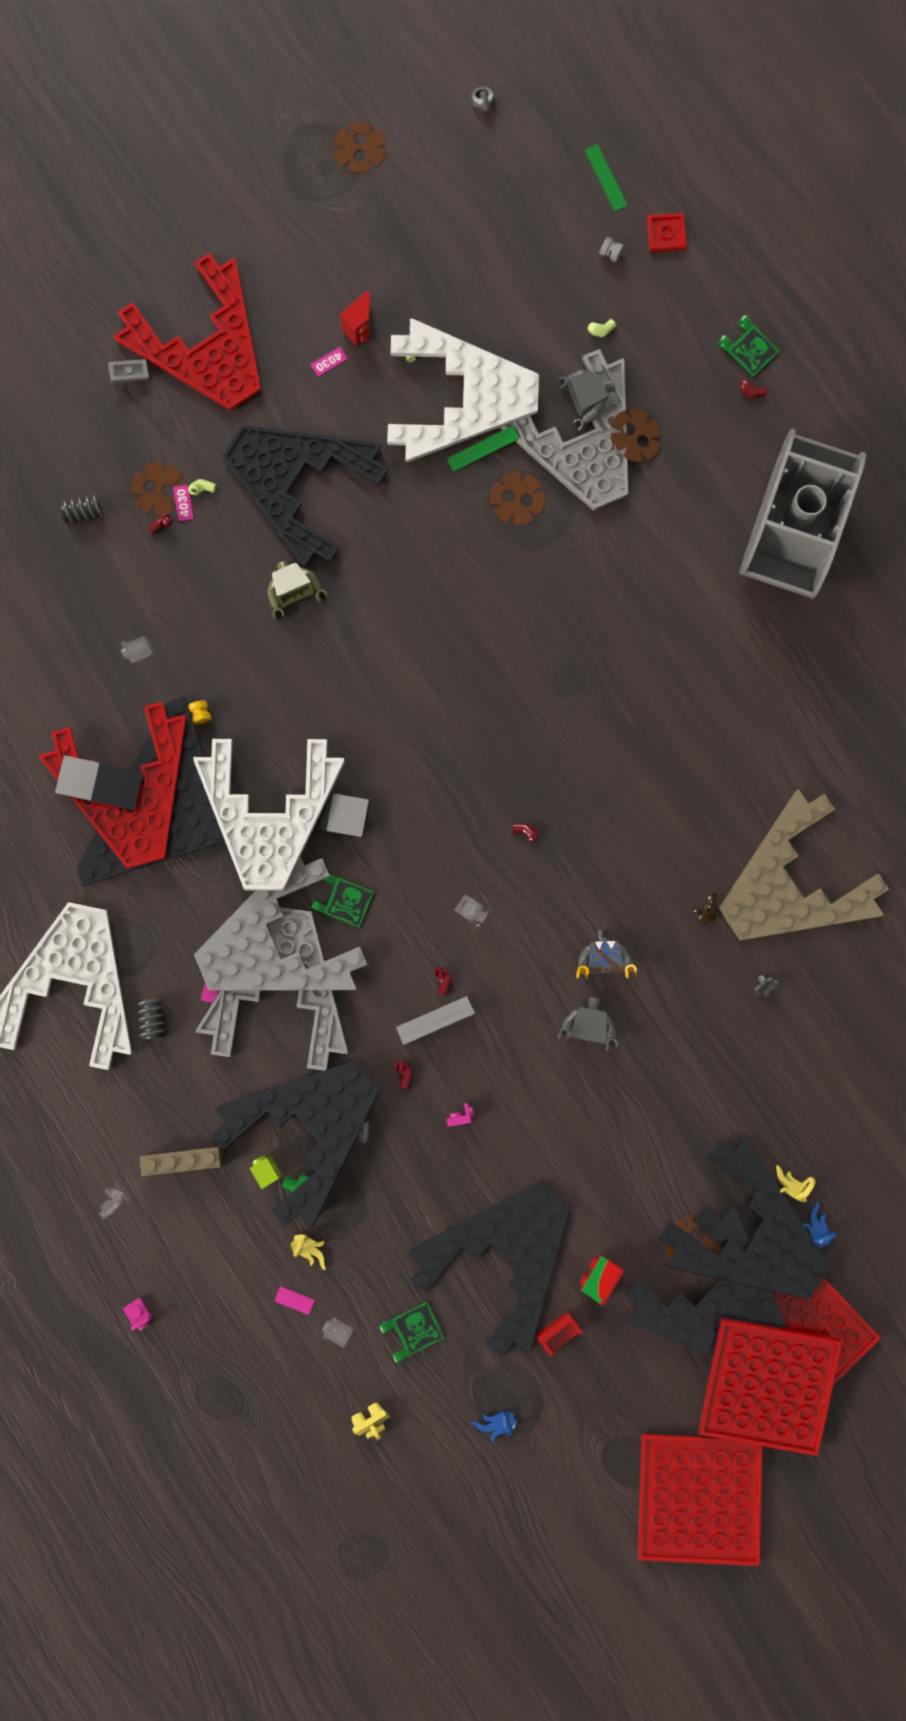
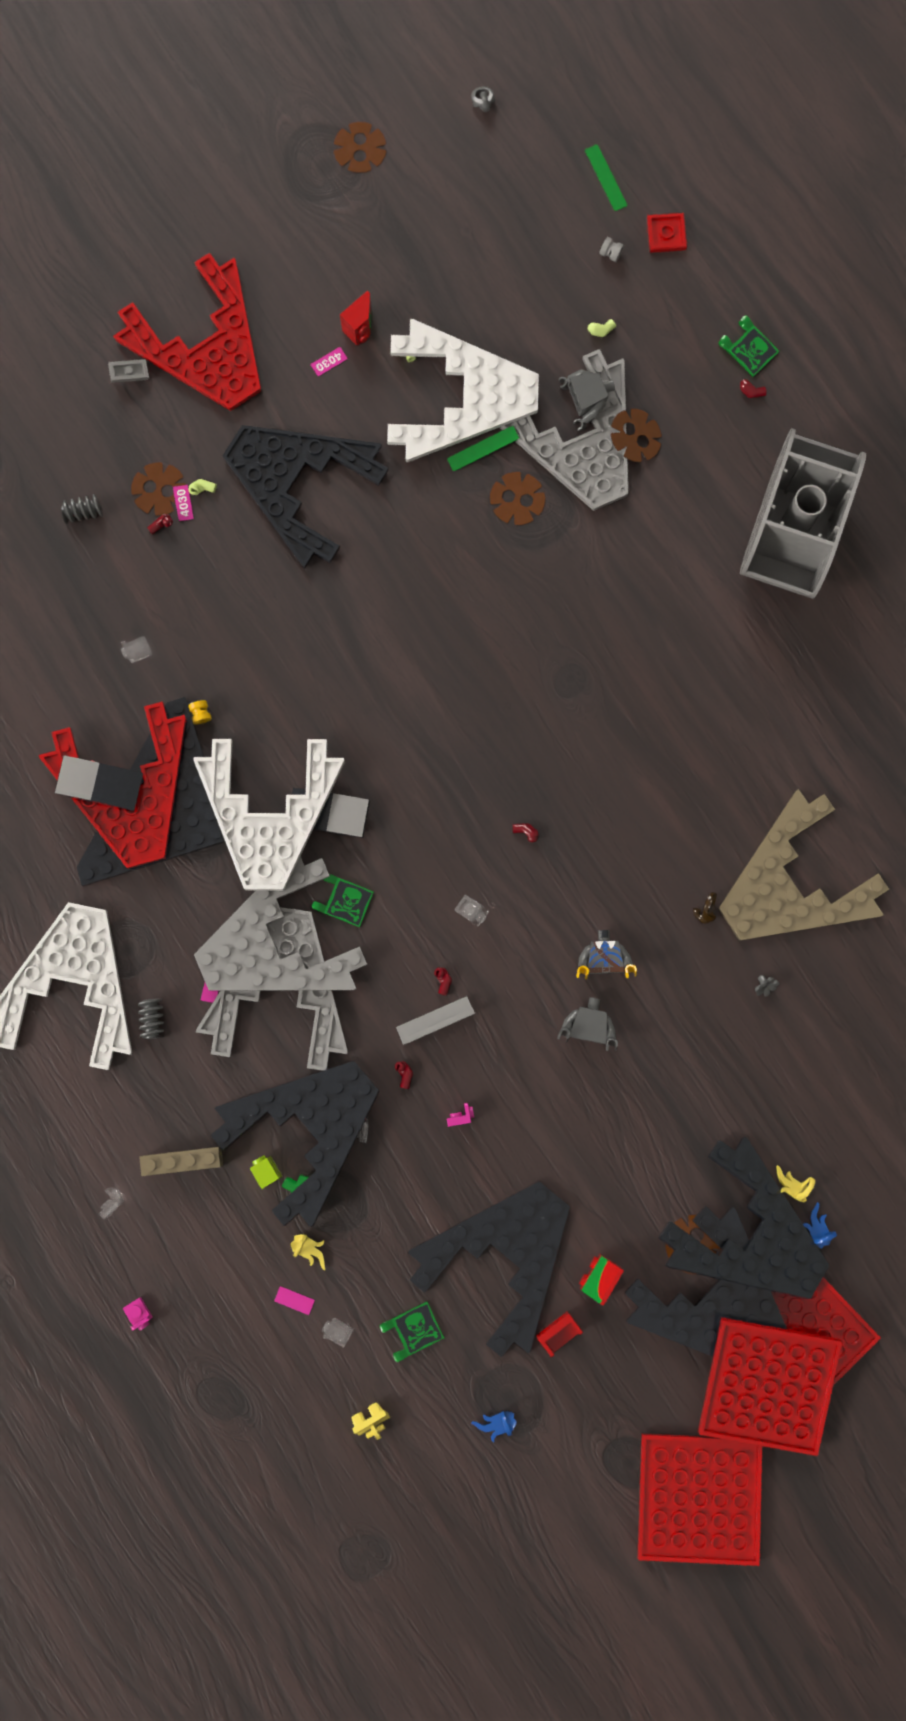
(290, 585): olive torso -> none

